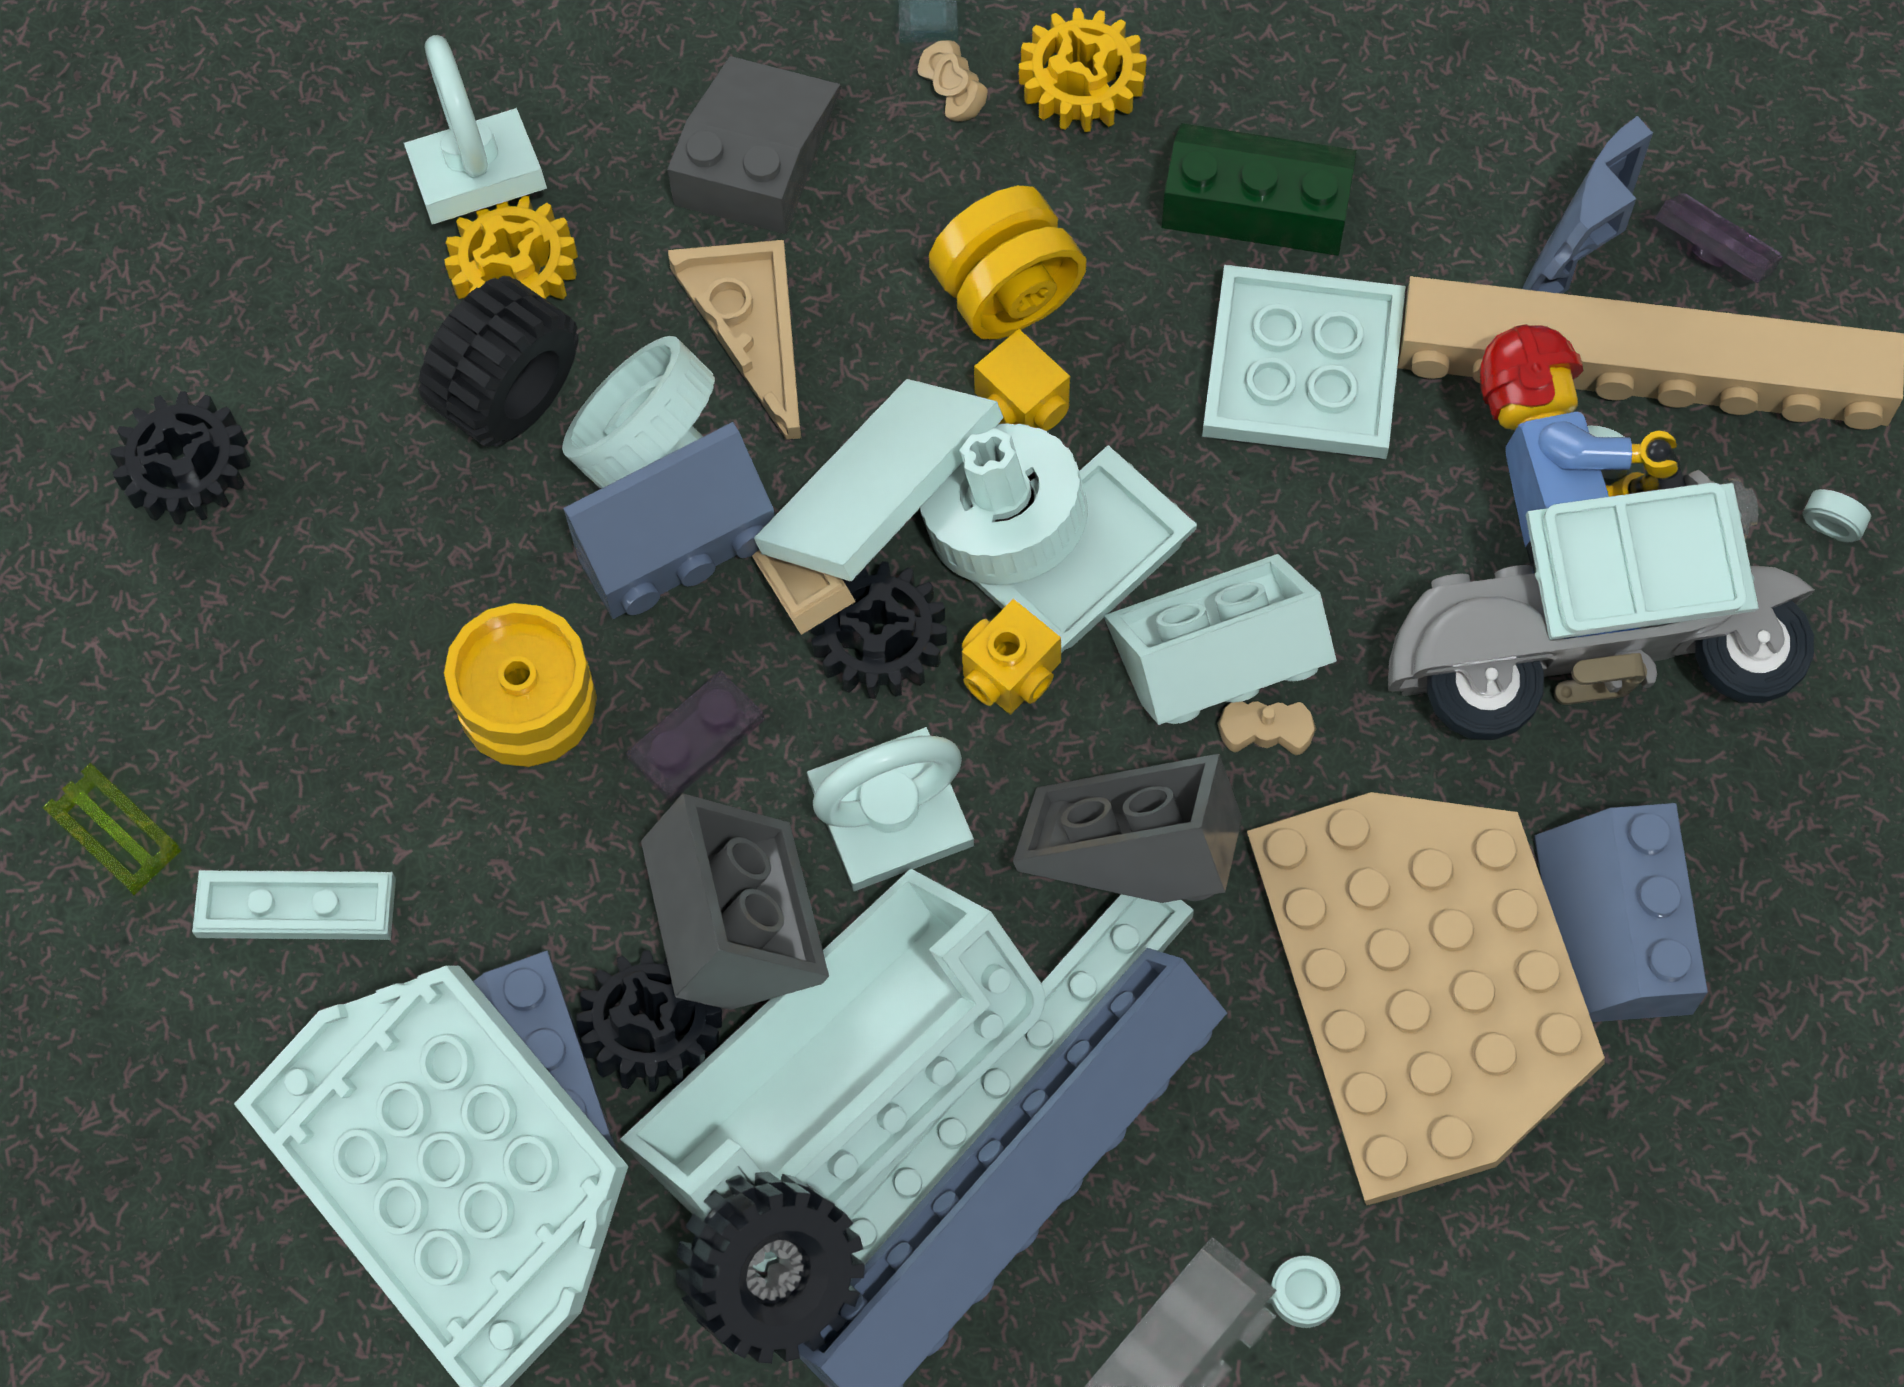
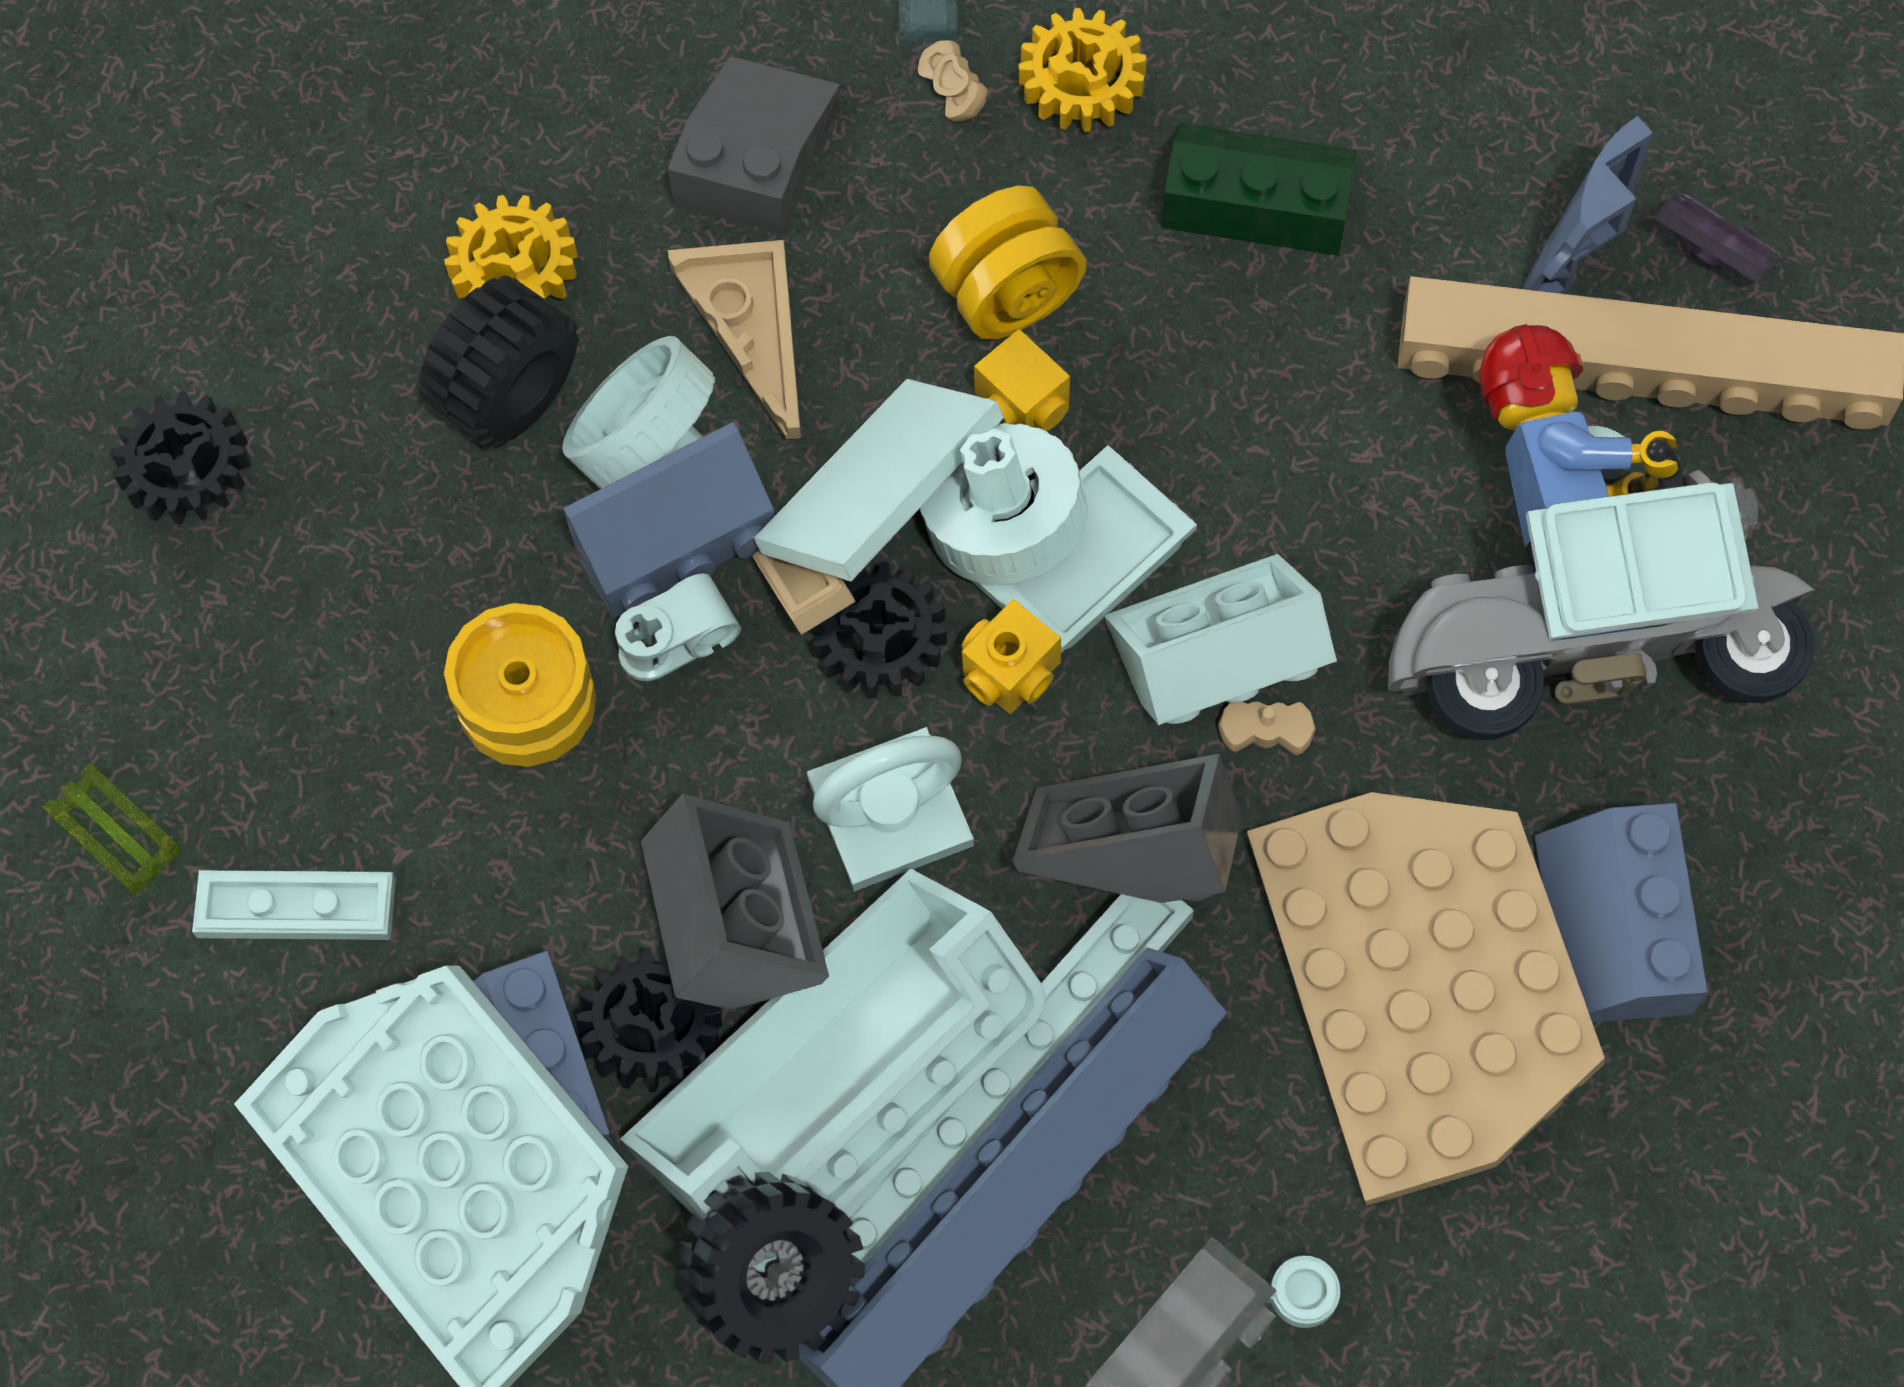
(475, 159): light aqua tile -> none
(681, 625): none -> light aqua piece
(695, 736): clear purple plate -> none
(1304, 361): light aqua plate -> none
(1836, 515): light aqua tile -> none

